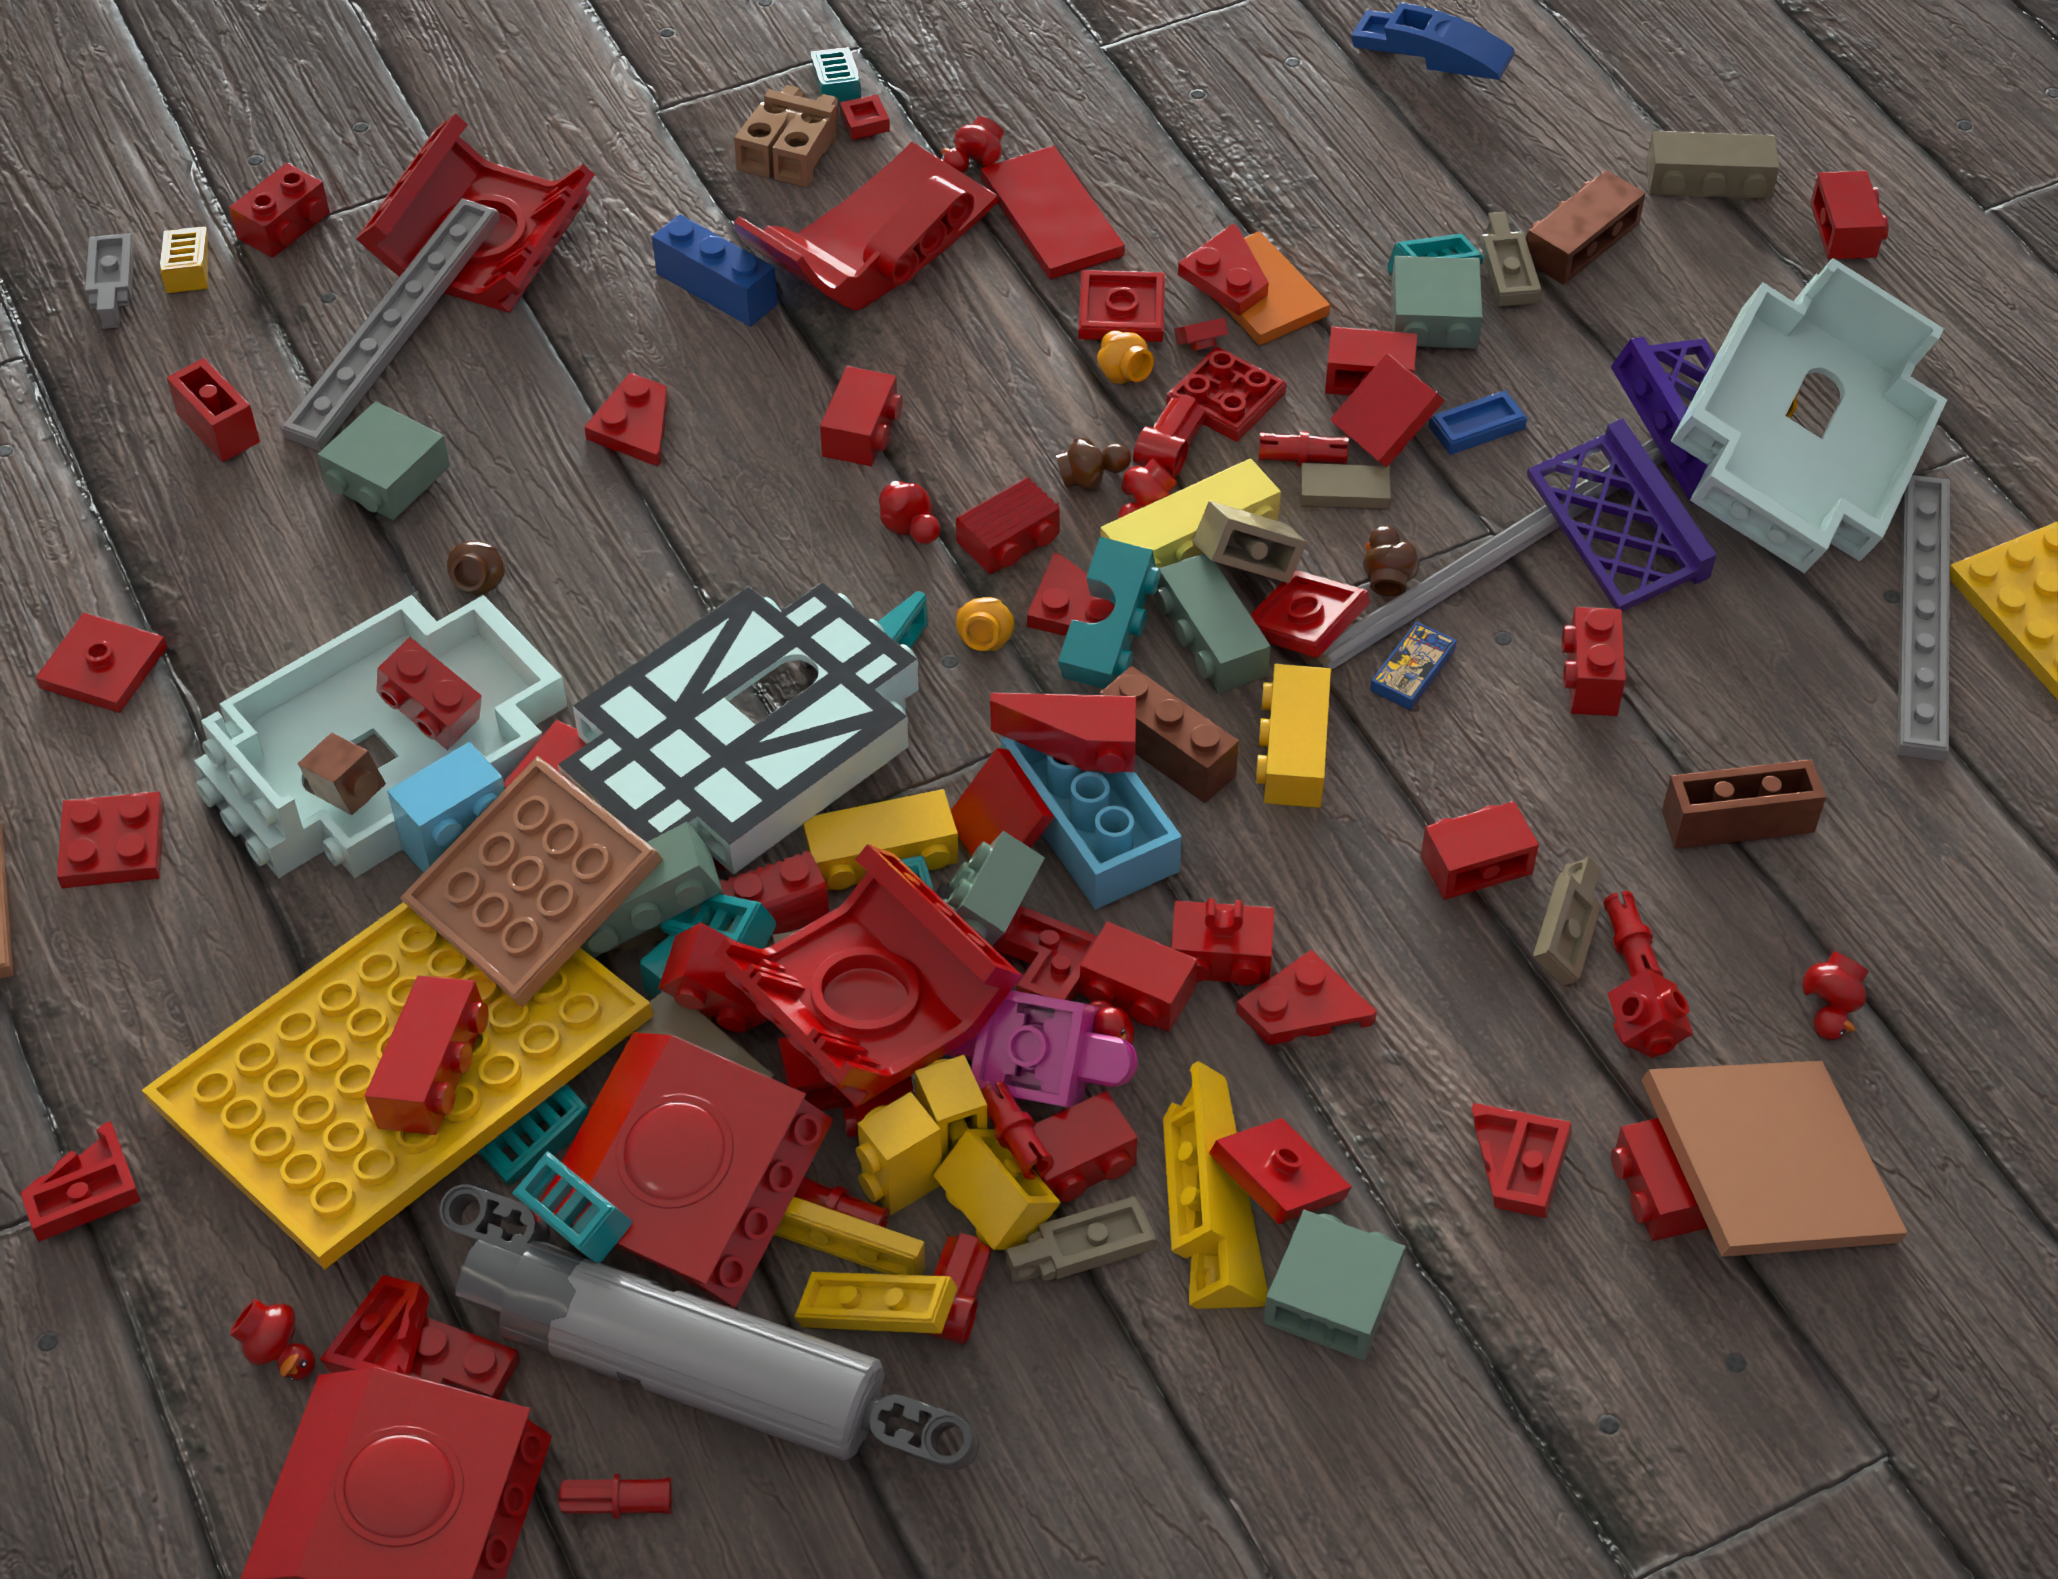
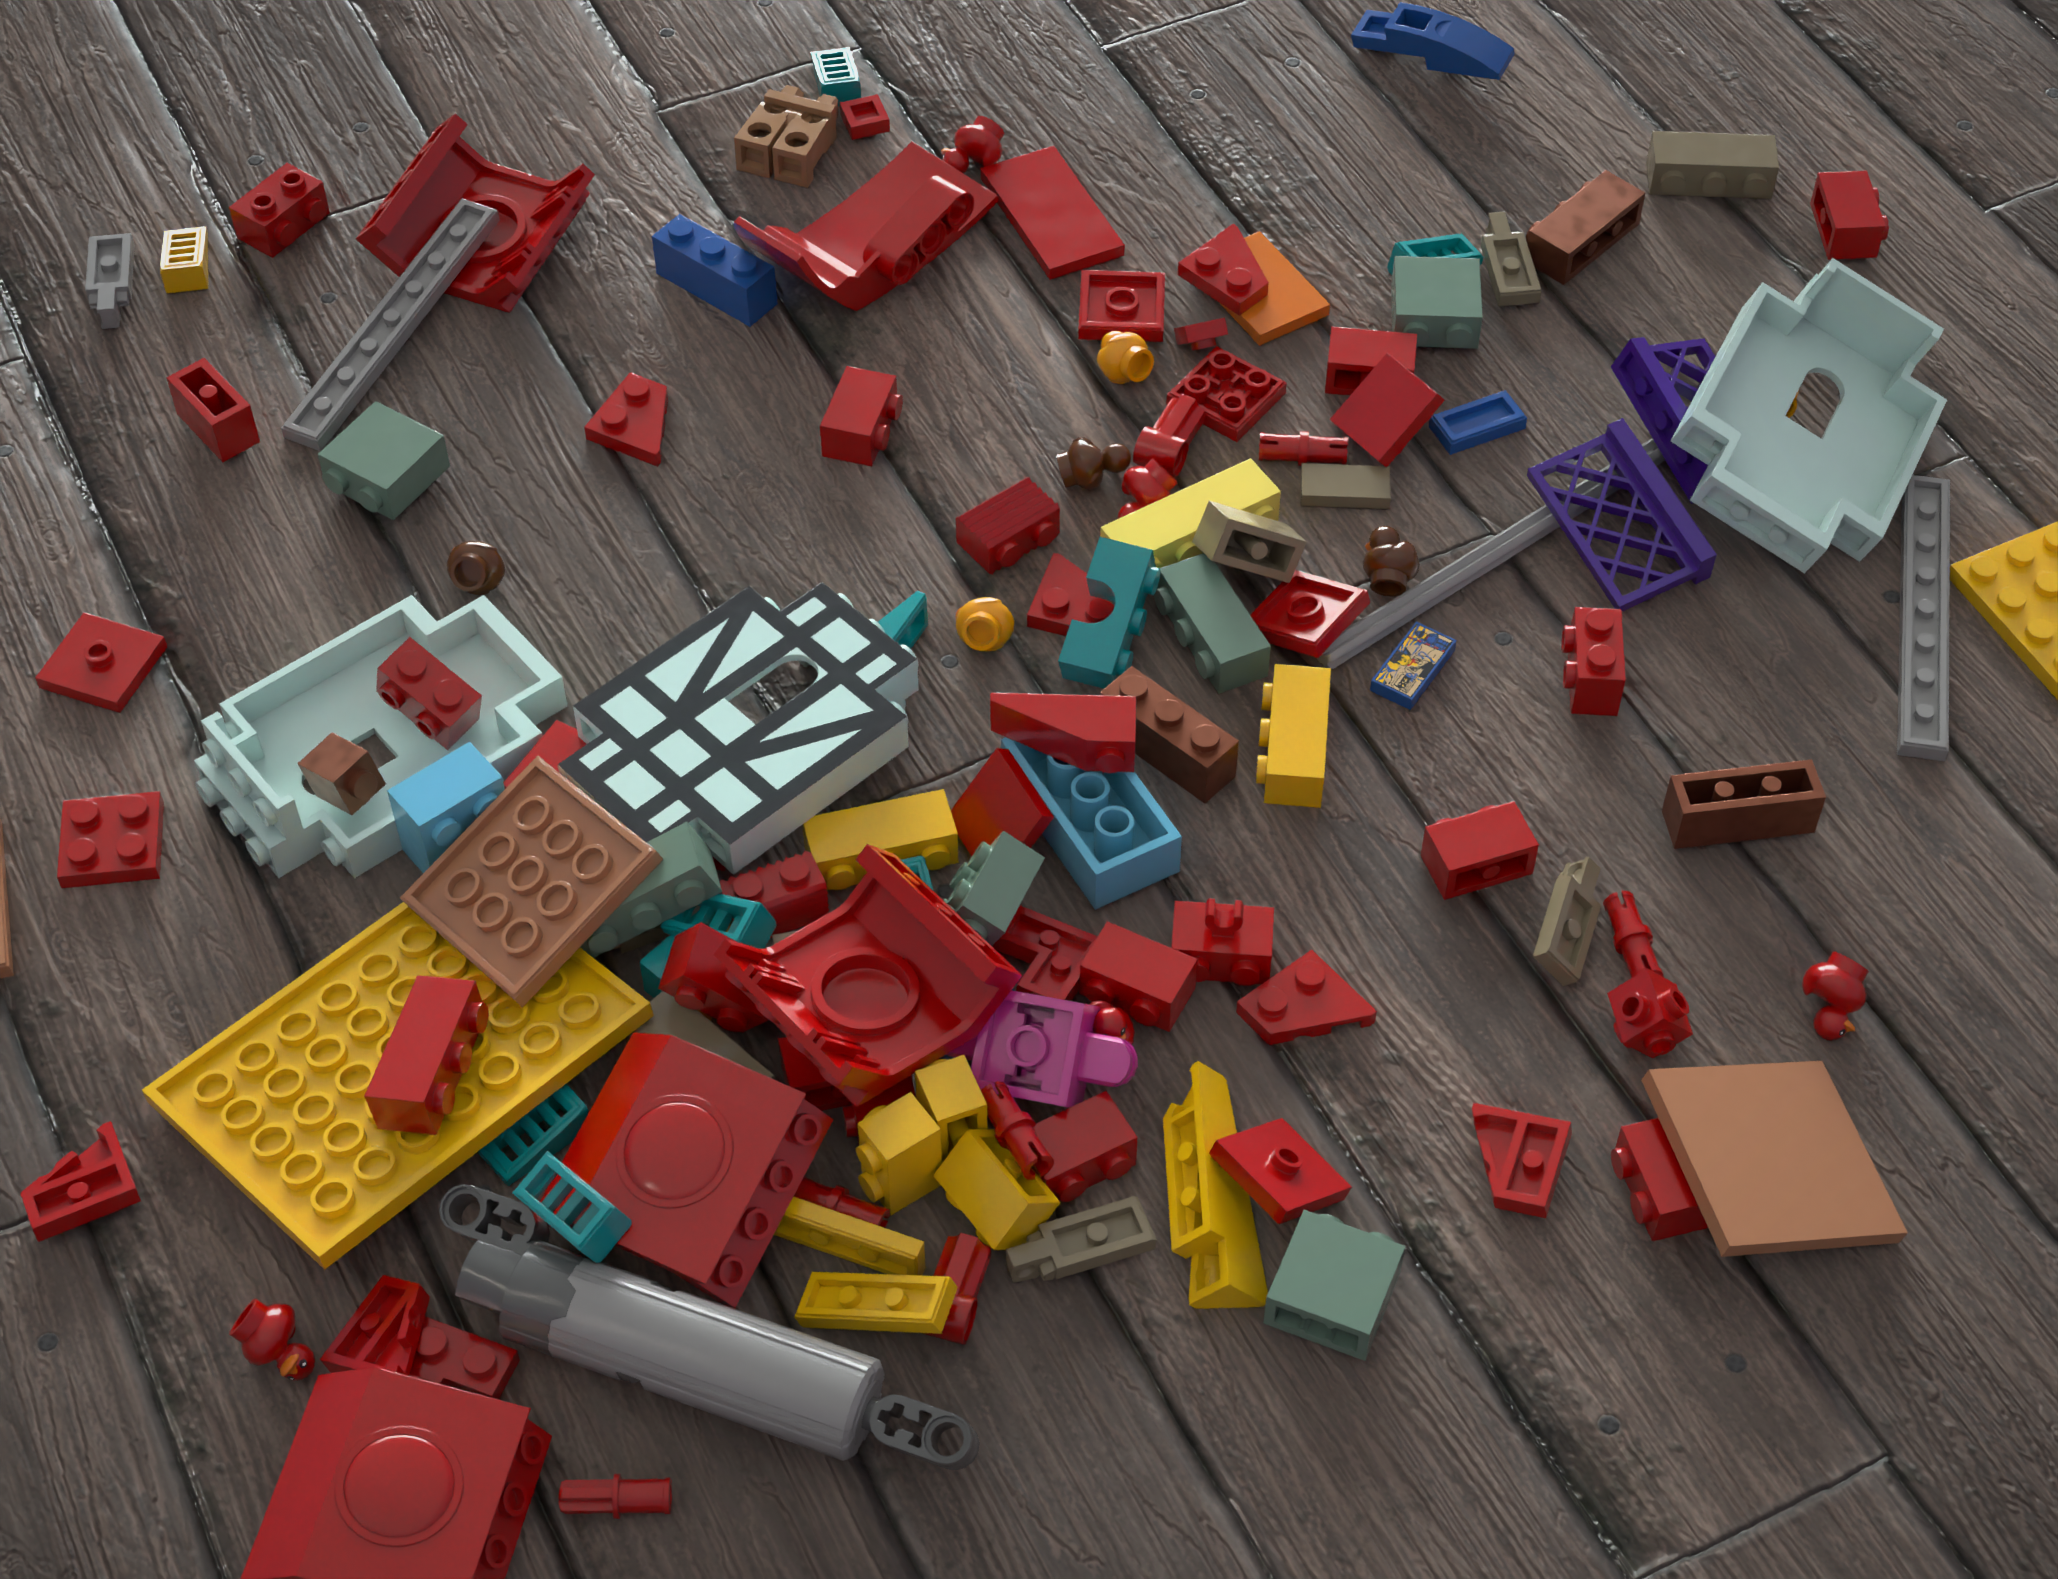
(908, 511): red animal -> none

